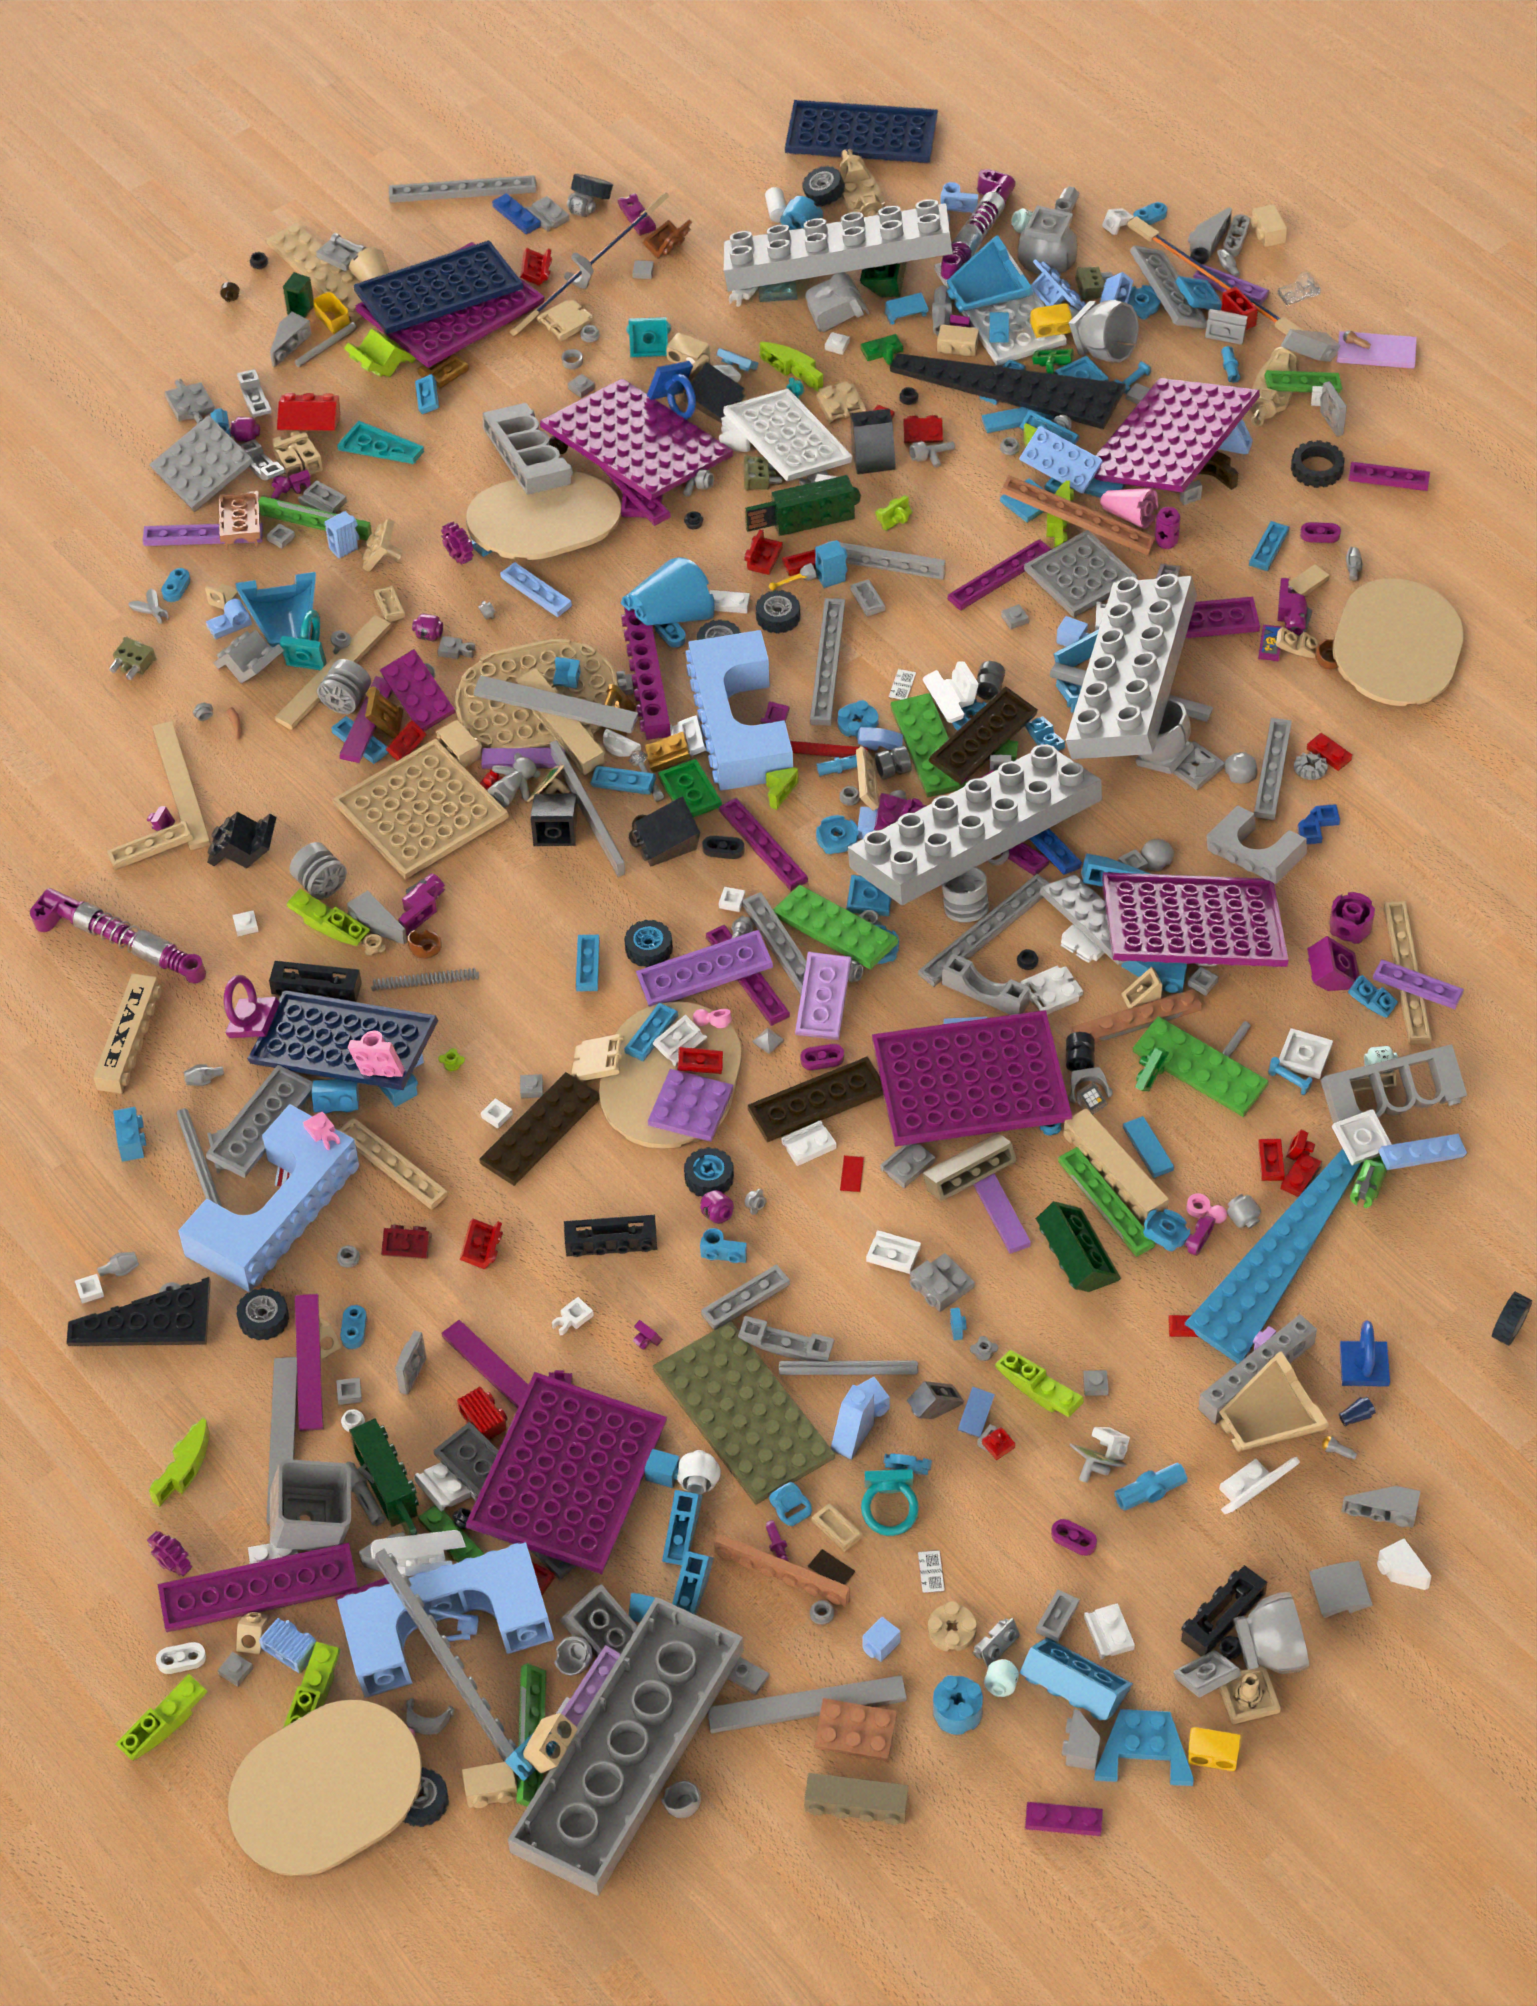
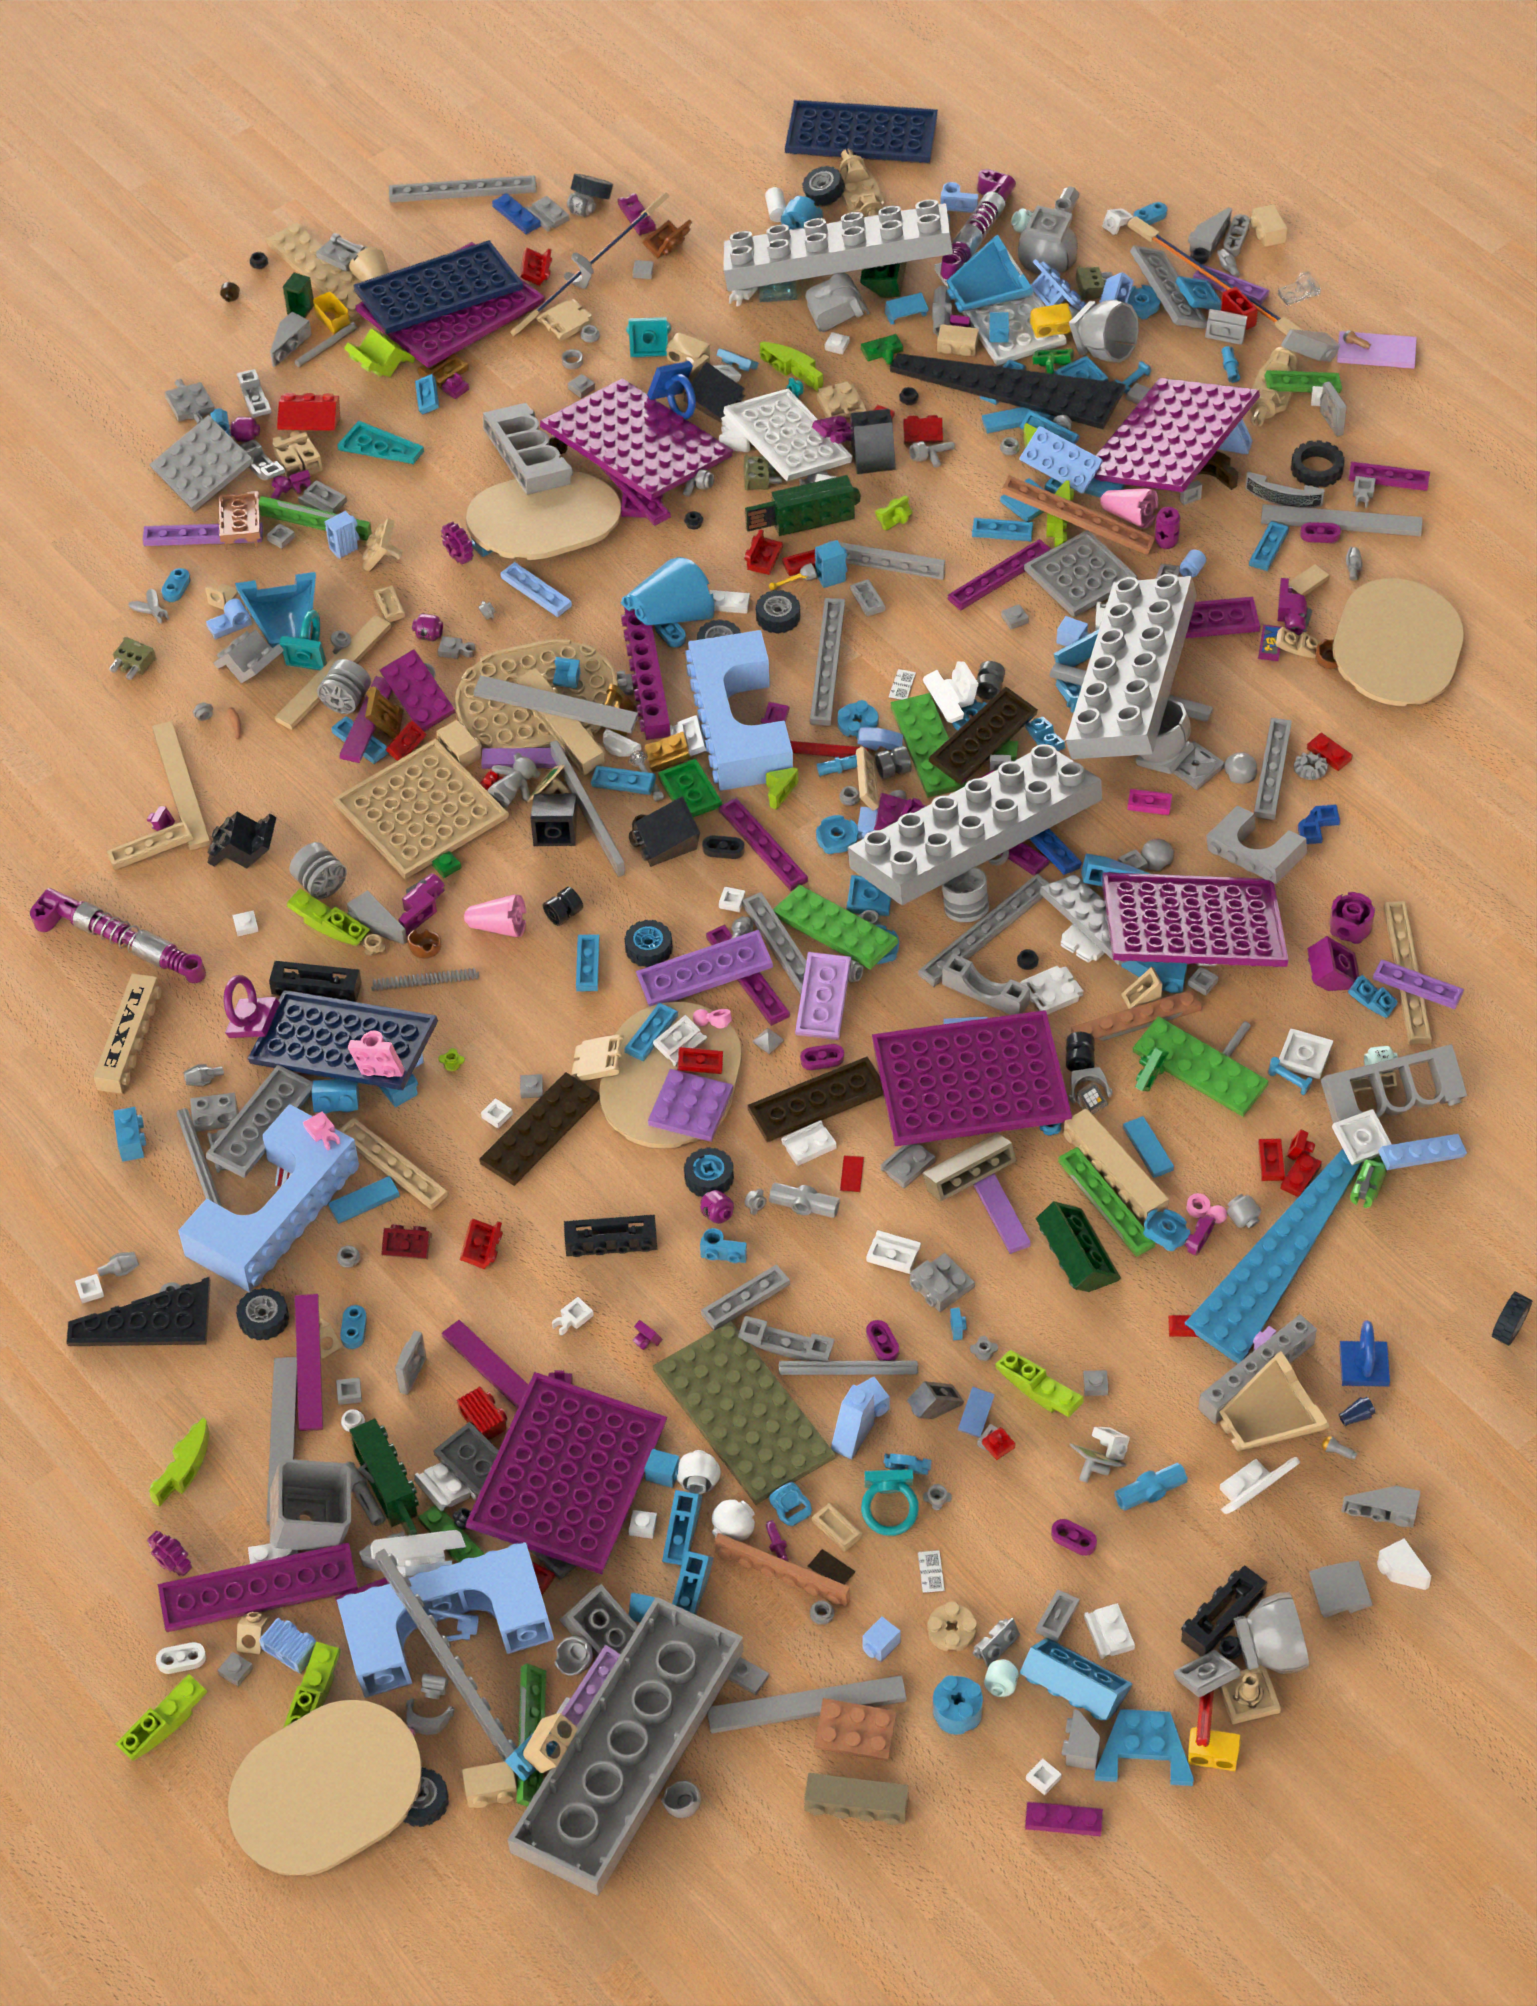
(213, 1111): none -> light grey brick
(363, 1199): none -> dark azure tile
(434, 1685): none -> light grey plate
(446, 864): none -> green plate
(455, 386): none -> magenta tile
(498, 916): none -> bright pink cone
(562, 906): none -> black wheel
(642, 1524): none -> white plate
(733, 1520): none -> white plant
(804, 1200): none -> light grey piece
(834, 427): none -> magenta plate
(884, 1342): none -> magenta plate
(937, 1490): none -> light grey plate
(1002, 529): none -> dark azure tile
(1043, 1777): none -> white plate
(1149, 802): none -> dark pink plate
(1192, 563): none -> light blue brick
(1204, 1719): none -> red axle
(1284, 495): none -> slope
(1344, 519): none -> light grey tile
(1363, 489): none -> light grey plate

